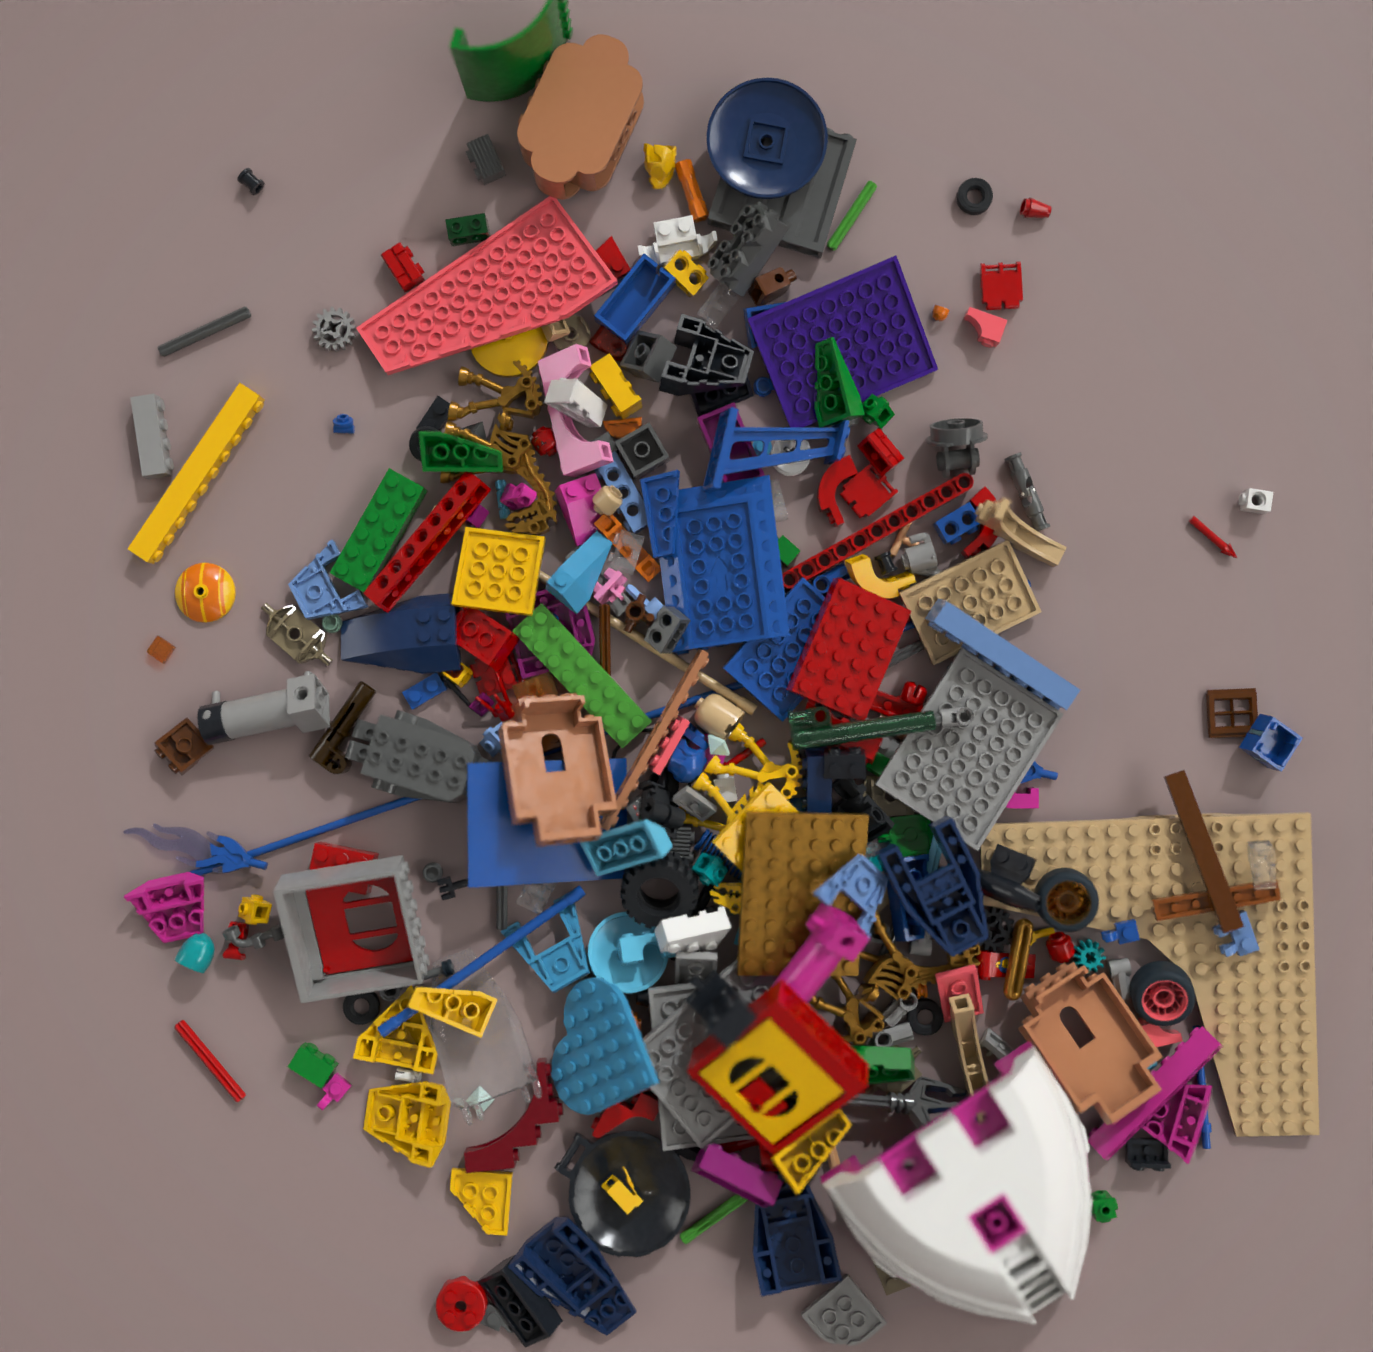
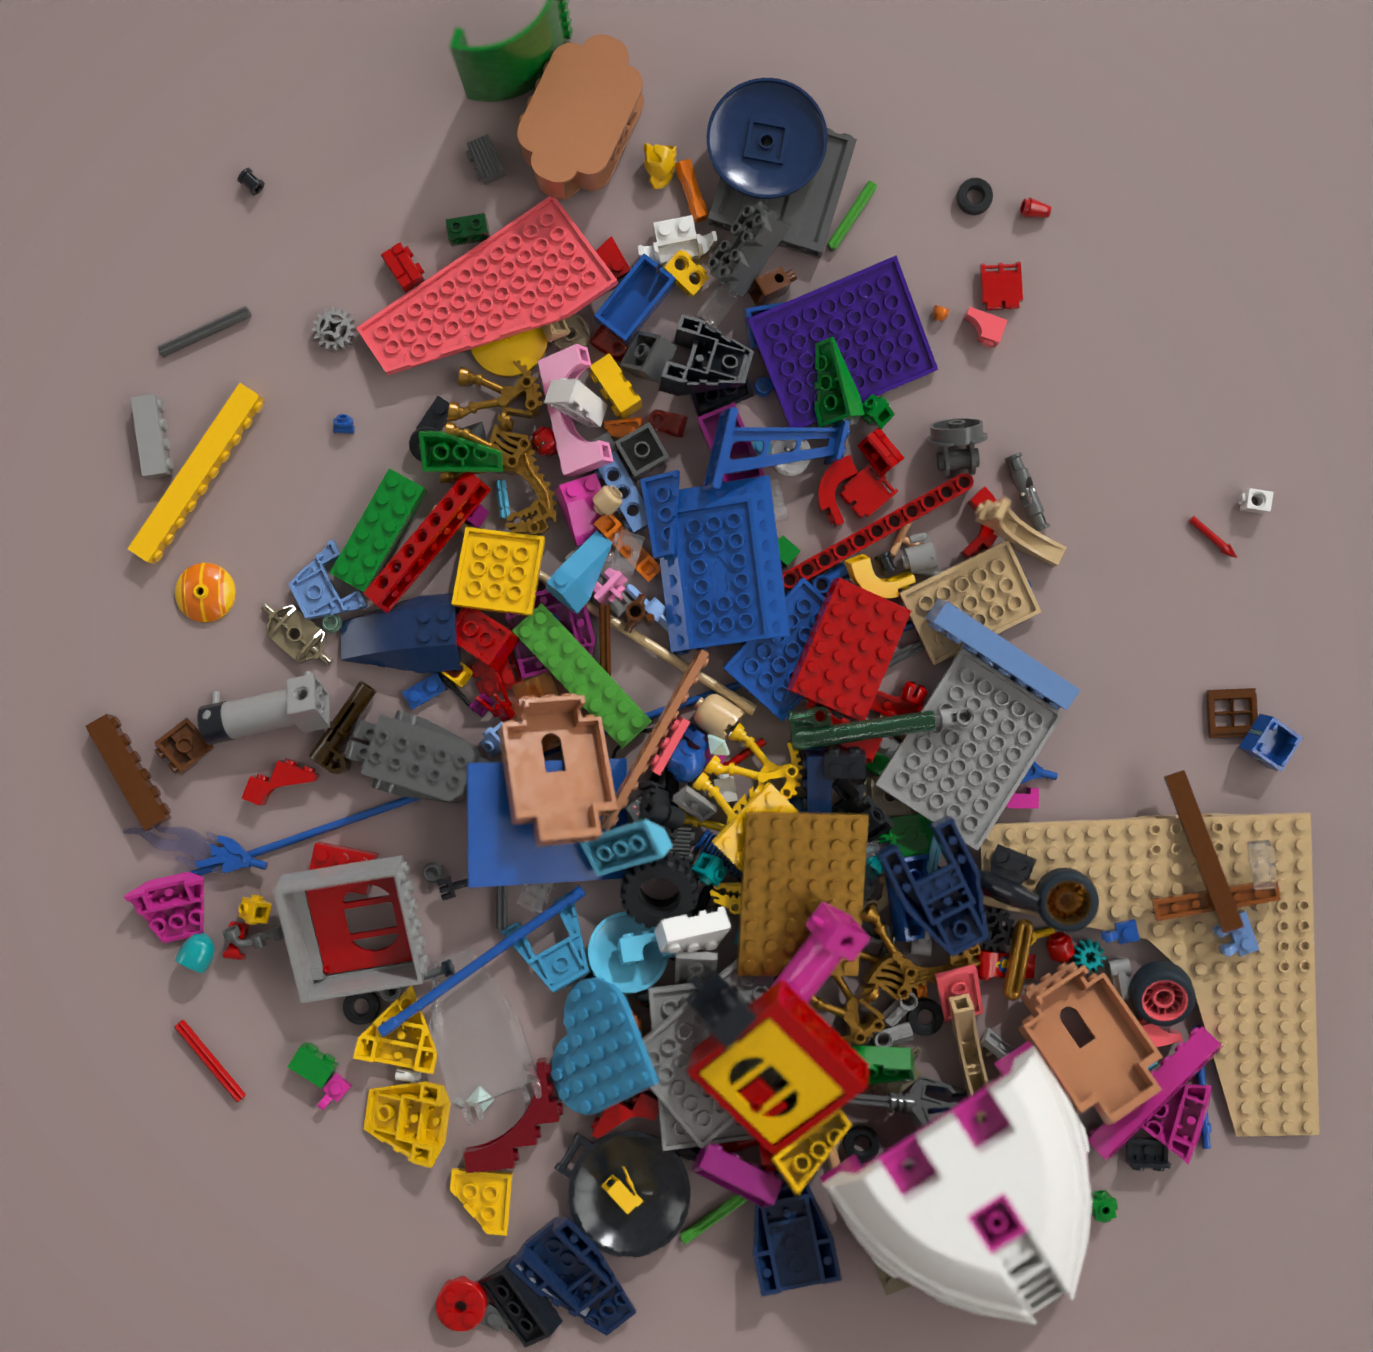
(128, 772): none -> reddish brown brick
(161, 649): clear orange tile -> none
(285, 773): none -> red arch
(457, 1008): yellow wedge -> none
(520, 495): dark pink leg -> none
(670, 632): dark grey brick -> none
(672, 424): none -> clear red piece
(844, 1314): light grey plate -> none
(857, 1131): none -> black tyre
(861, 884): medium blue wing -> none
(955, 520): blue brick -> none

